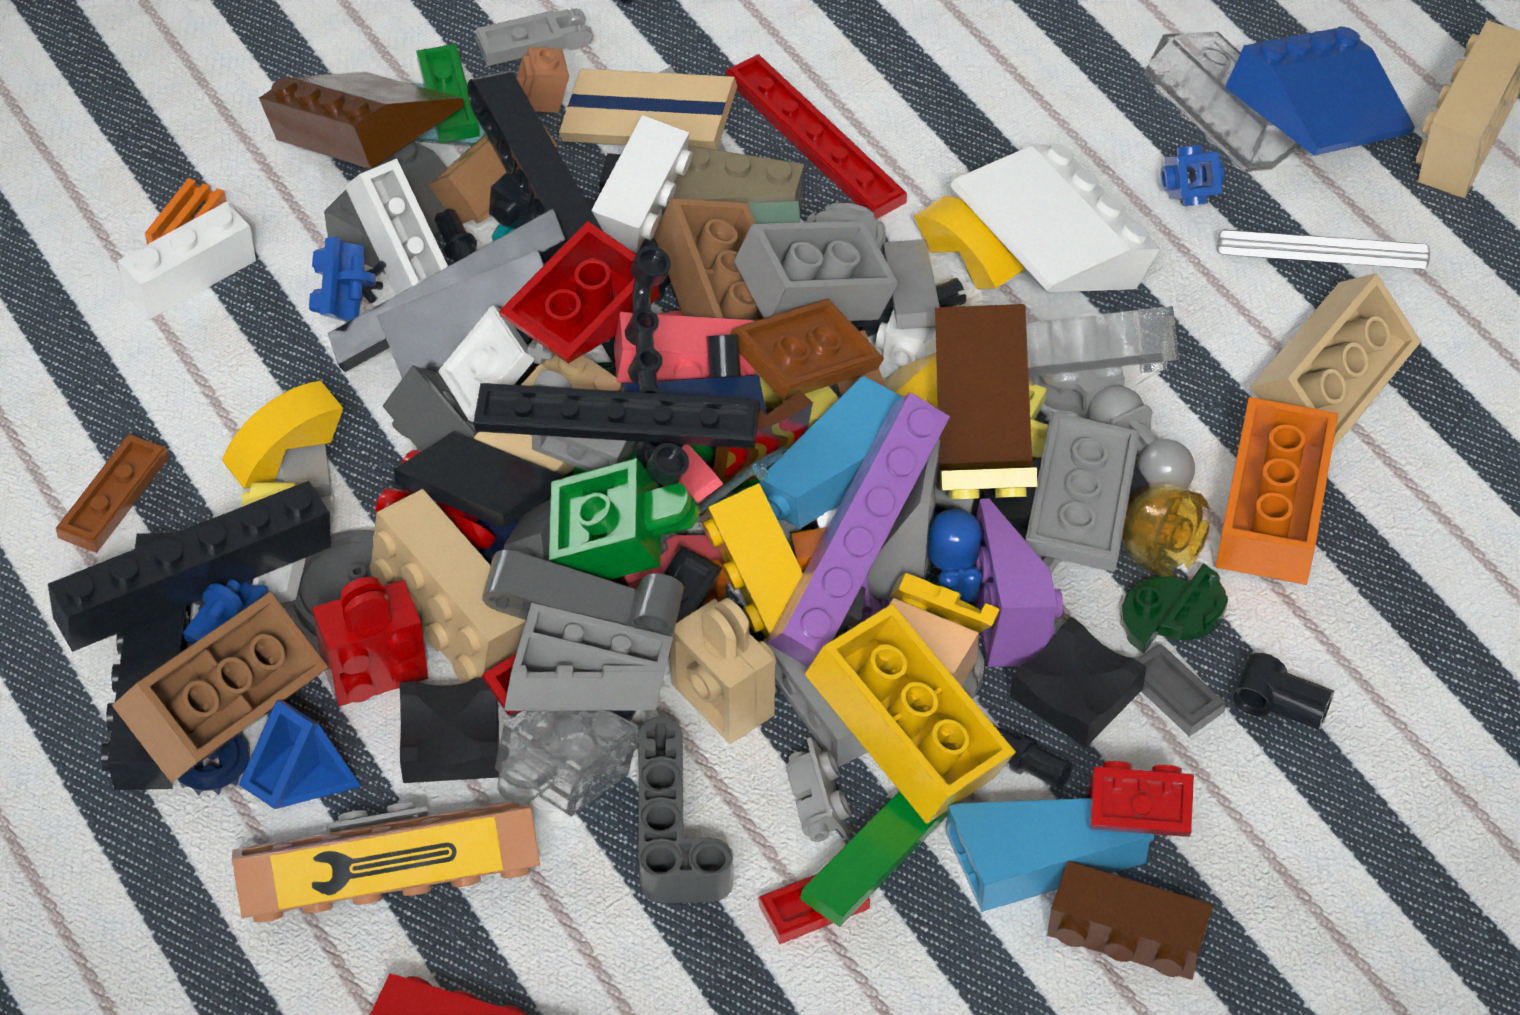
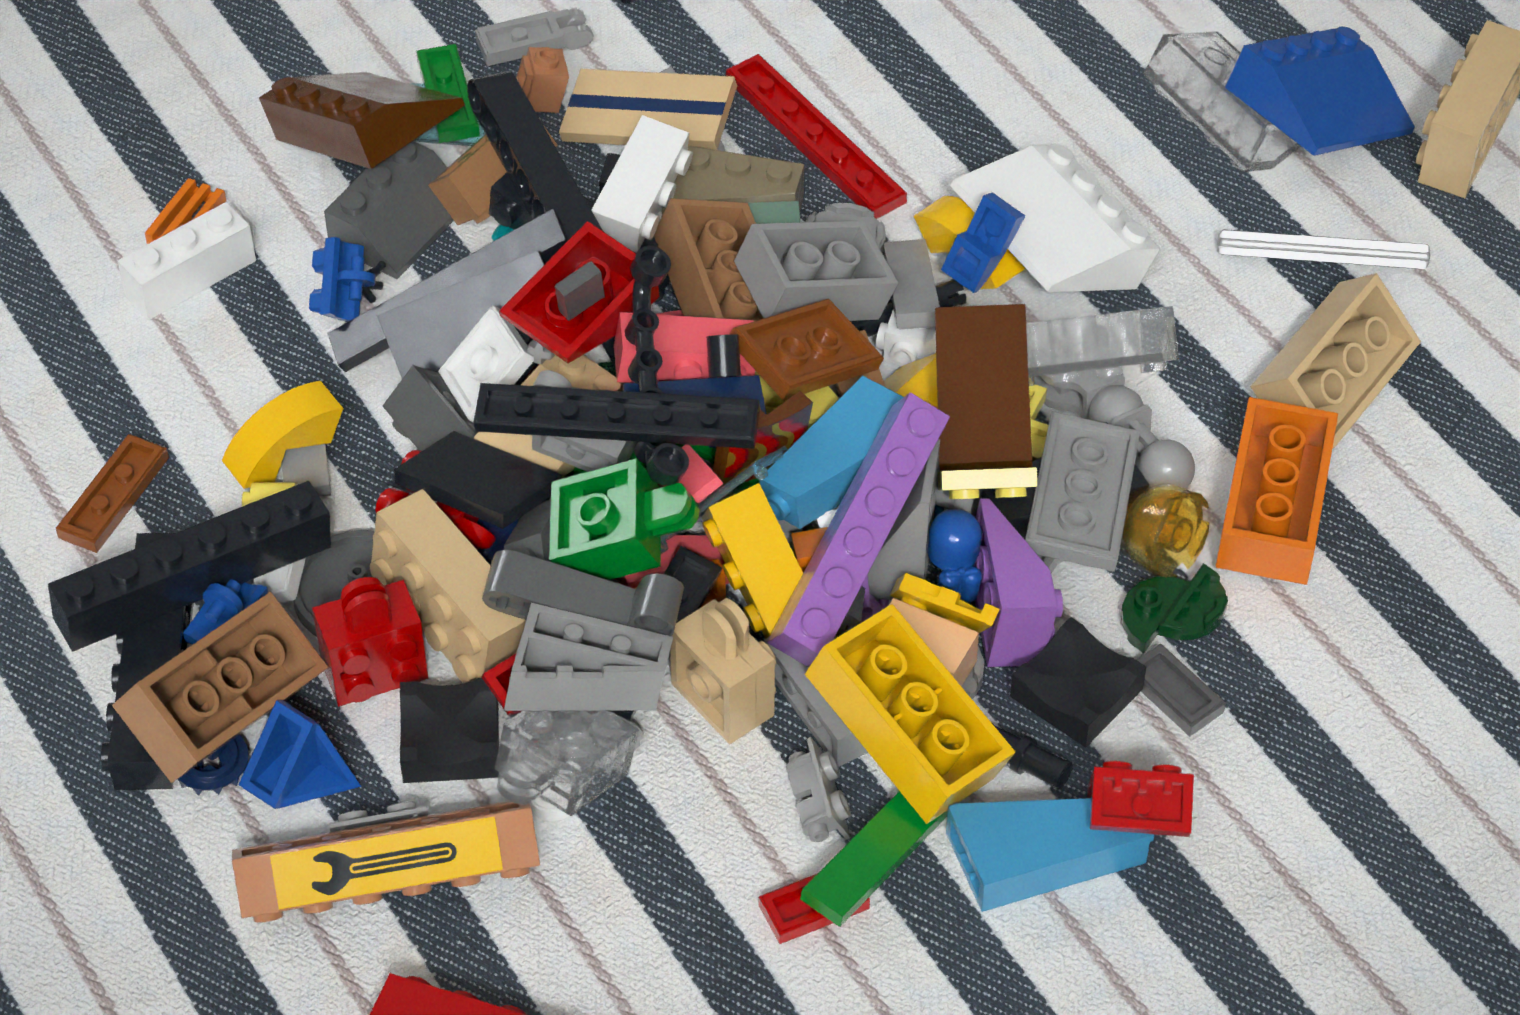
(396, 225): white brick -> none
(457, 240): black axle -> none
(579, 290): none -> dark grey tile
(665, 809): dark grey beam -> none
(984, 243): none -> blue slope
(1129, 920): reddish brown brick -> none
(1206, 170): blue brick -> none
(1268, 687): black piece -> none

